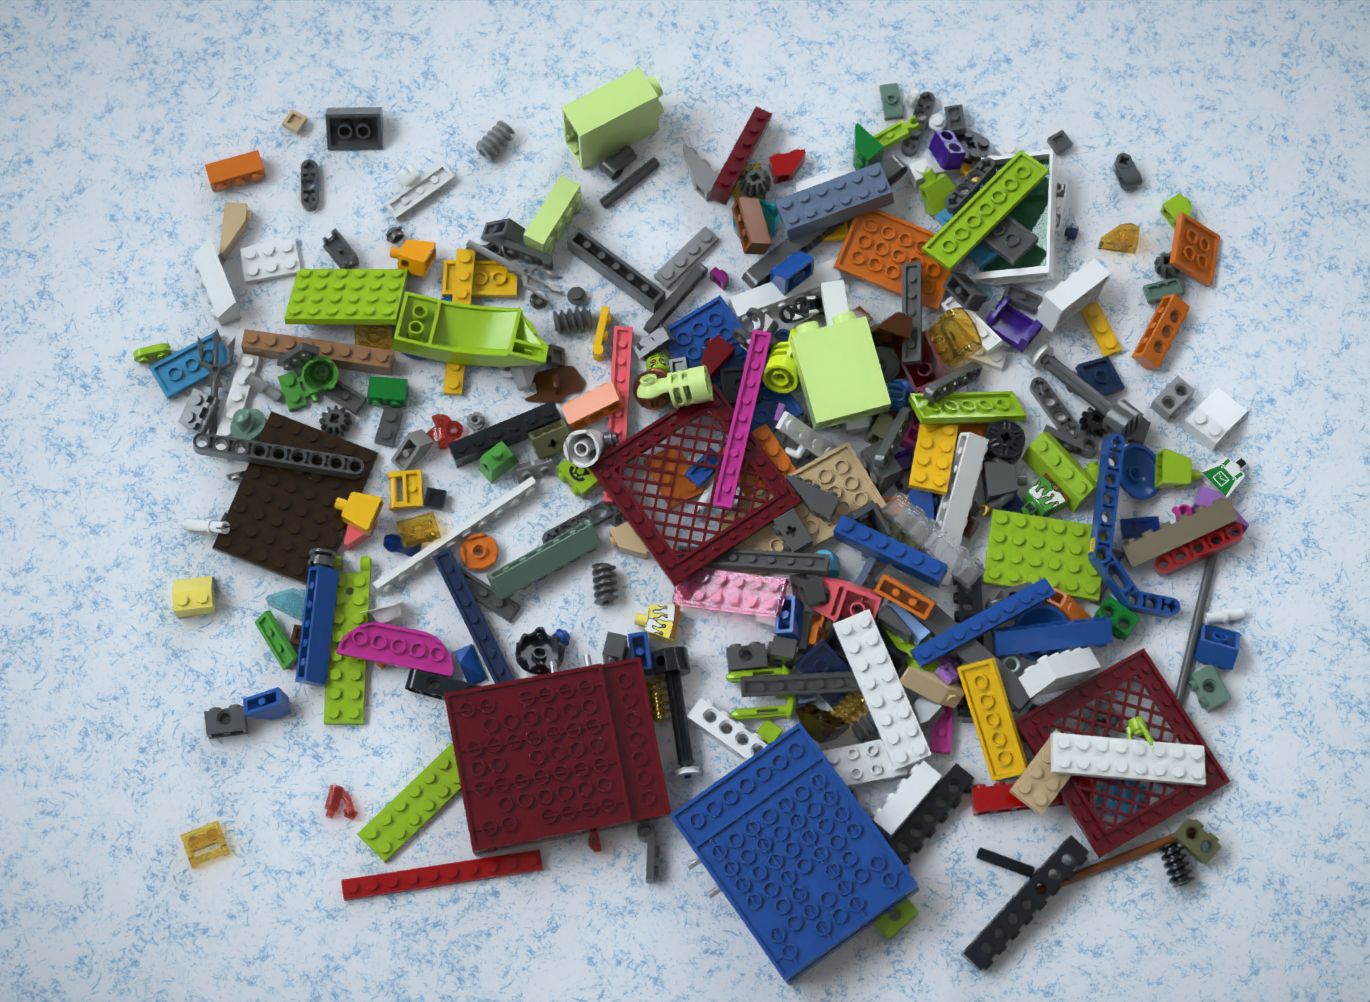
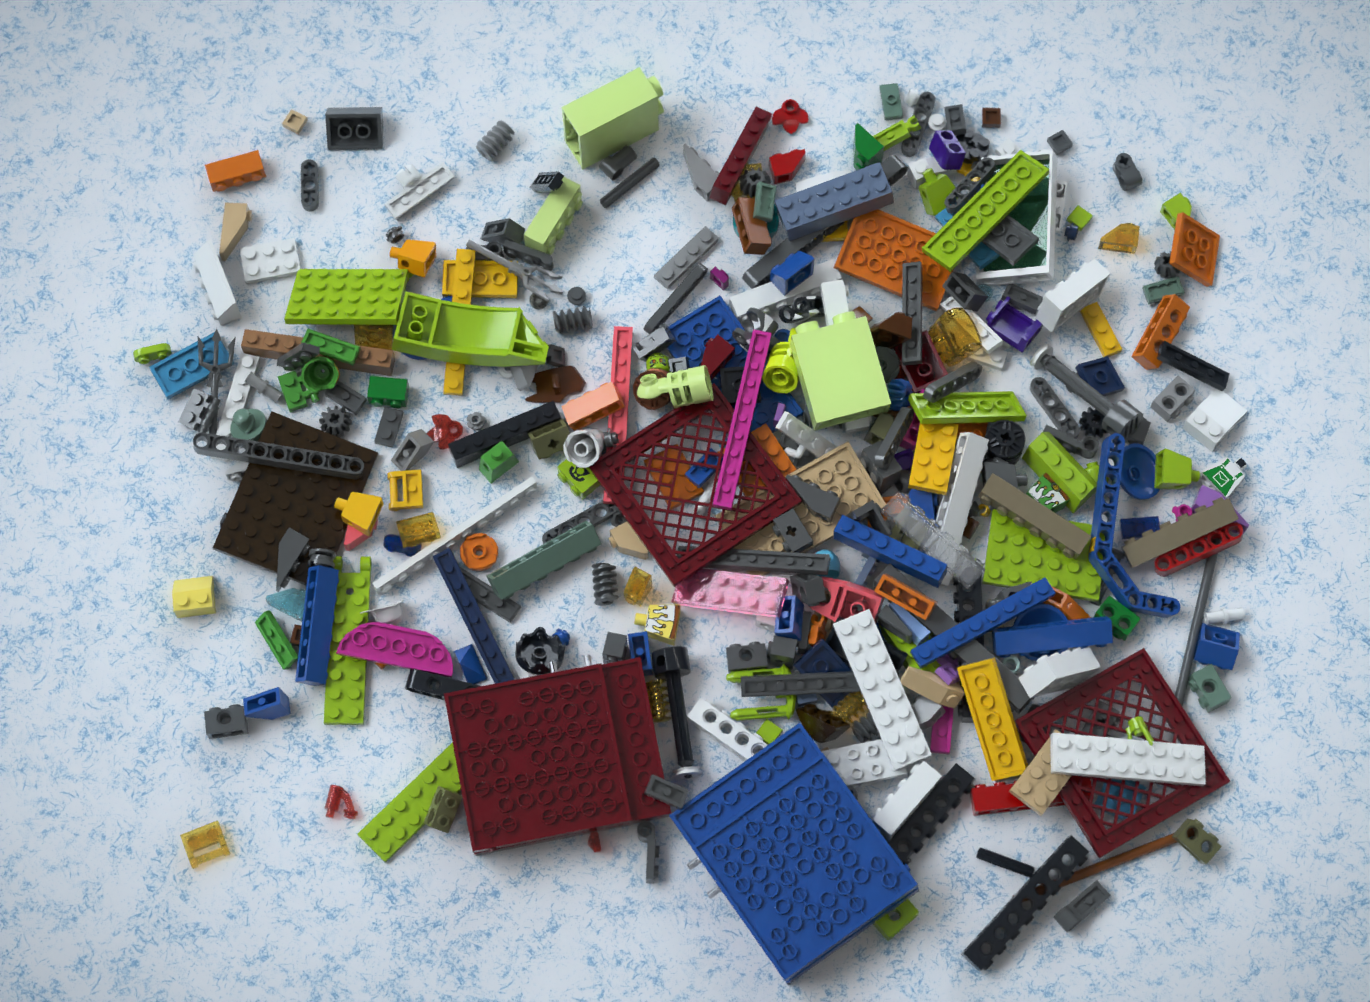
(210, 526): white pin -> none
(291, 548): none -> dark grey slope
(332, 346): none -> bright green tile
(340, 251): dark grey hinge -> none
(435, 498): black plate -> none
(441, 875): red plate -> none
(443, 809): none -> olive brick
(540, 469): light grey hinge -> none
(547, 181): none -> black plate
(601, 333): yellow plate -> none
(616, 270): dark grey brick -> none
(637, 587): none -> clear yellow slope
(666, 792): none -> dark grey plate
(764, 201): none -> sand green plate
(788, 118): none -> red plate
(991, 117): none -> reddish brown plate
(1033, 516): none -> dark tan brick
(1079, 217): none -> lime tile
(1081, 906): none -> dark grey plate
(1176, 865): black piece -> none
(1193, 366): none -> black plate

